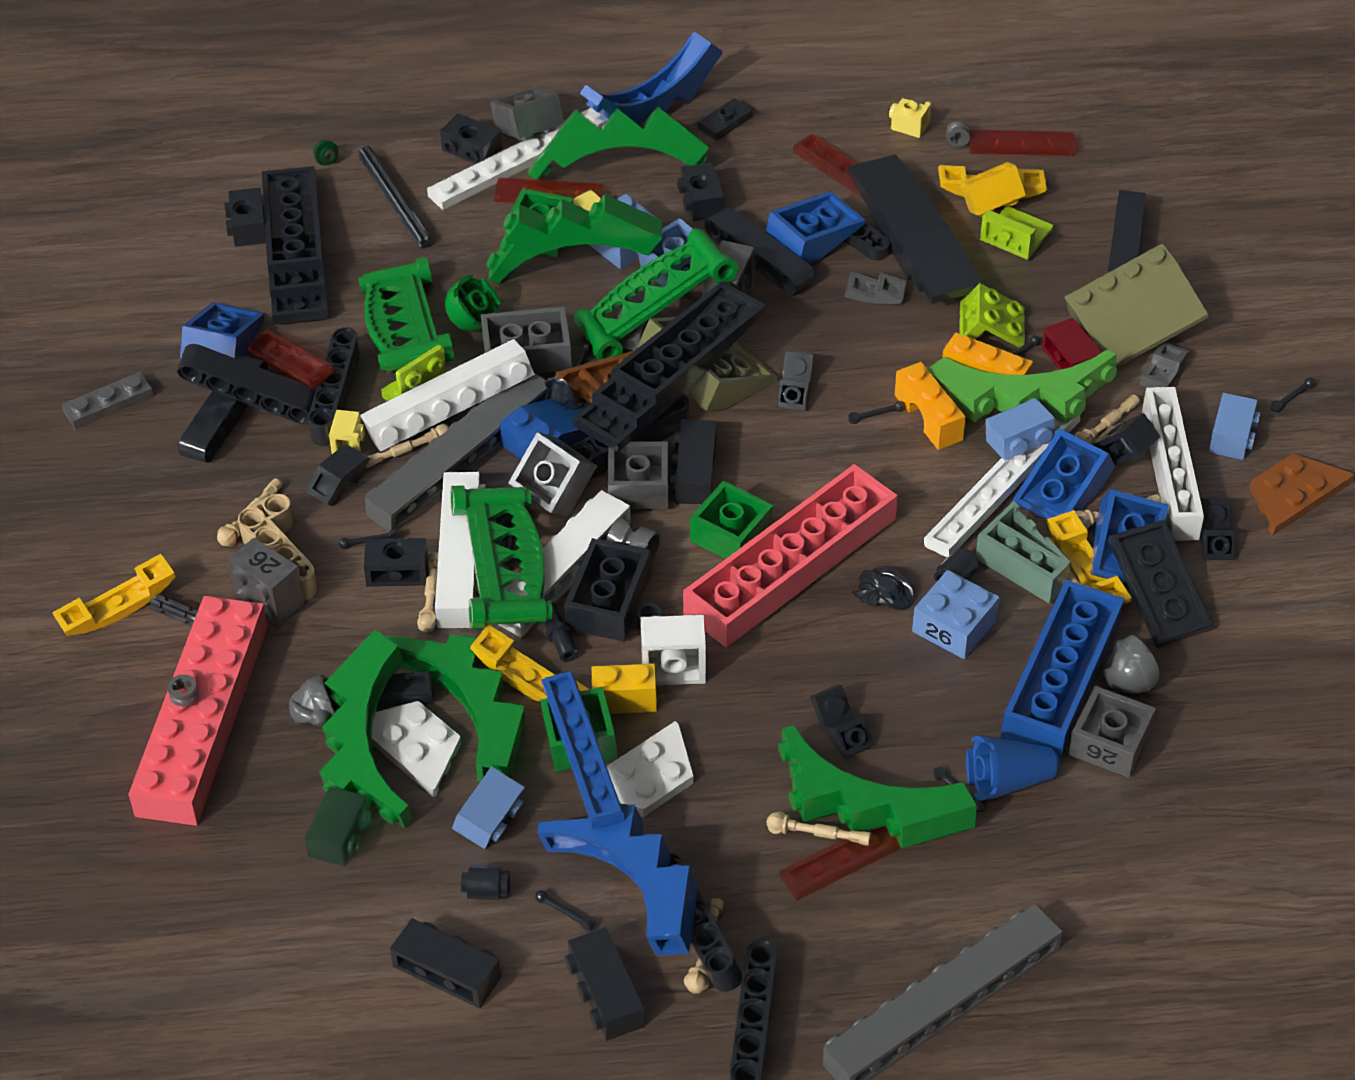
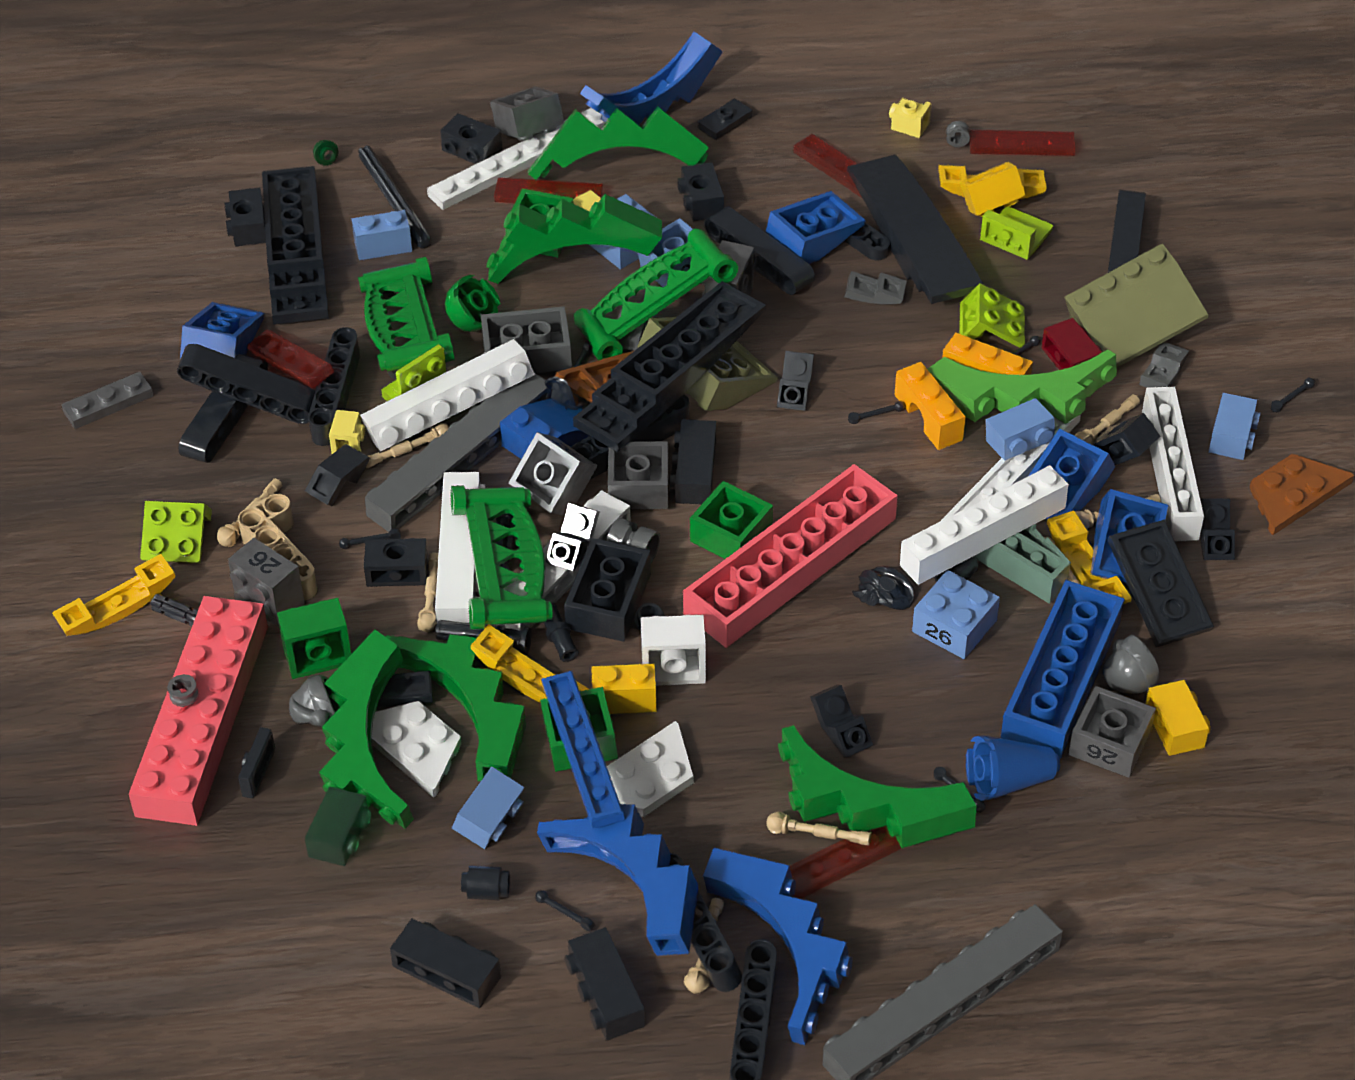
(174, 531): none -> lime bracket
(256, 762): none -> black plate
(314, 637): none -> green brick
(381, 235): none -> medium blue brick
(521, 637): none -> black pin
(575, 536): none -> slope
(769, 892): none -> blue arch
(983, 524): none -> white brick
(1178, 717): none -> yellow brick

